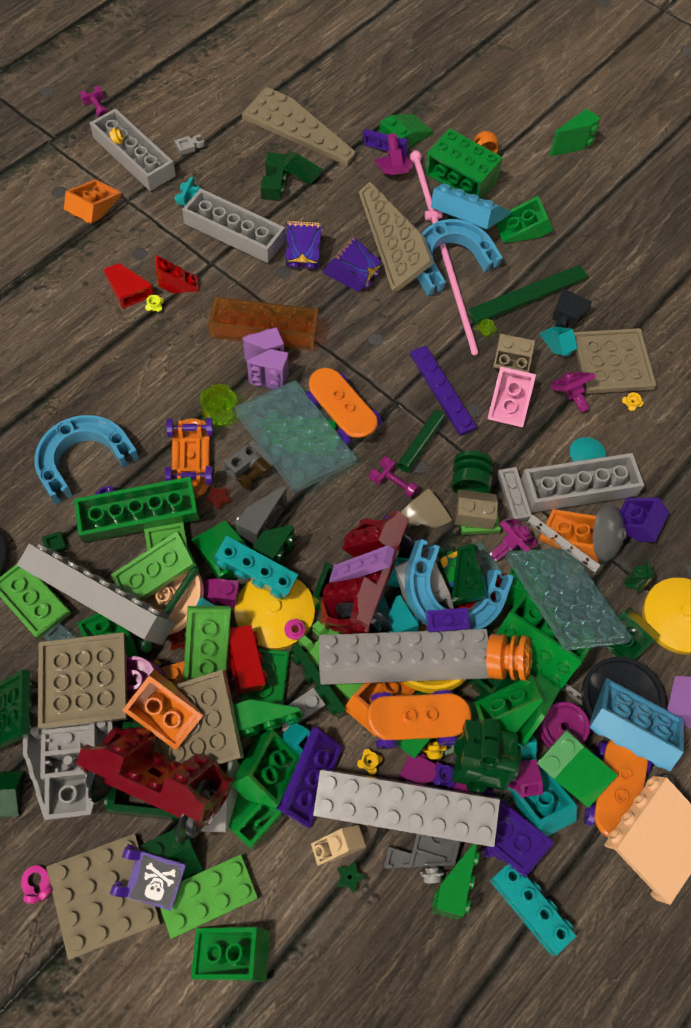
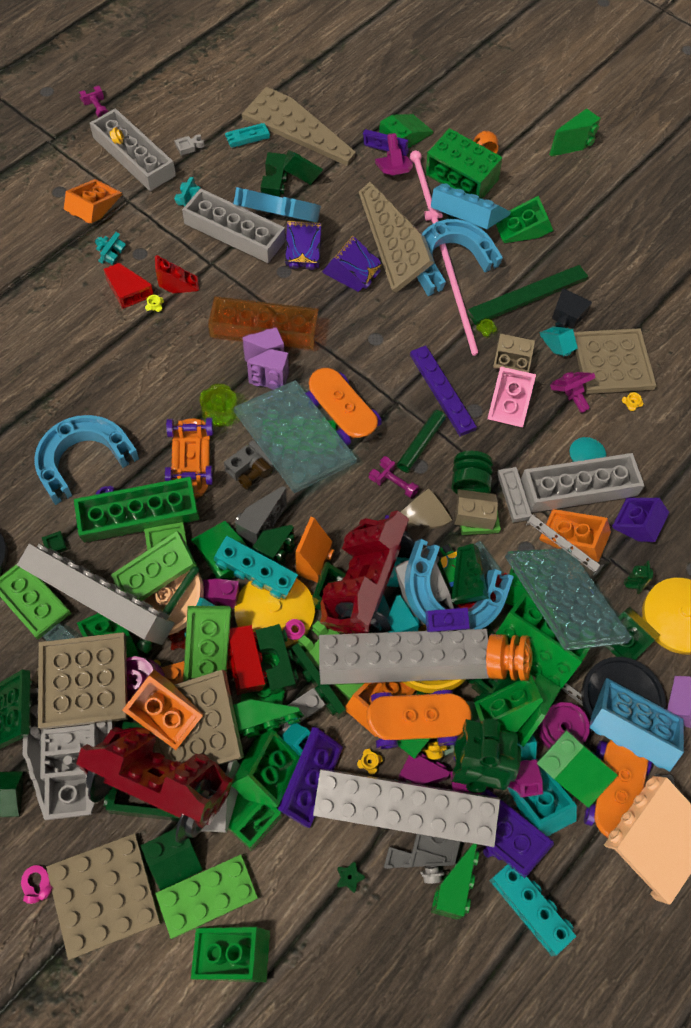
(108, 246): none -> teal hips
(151, 880): flag -> none
(217, 502): clear red plate -> none
(247, 135): none -> teal hinge
(273, 641): none -> dark green arch
(277, 205): none -> dark azure piece
(313, 551): none -> orange slope
(338, 844): tan slope -> none
(363, 564): medium lavender plate -> none
(439, 779): dark purple plate -> none
(517, 536): magenta piece -> none
(608, 532): dark grey dish -> none

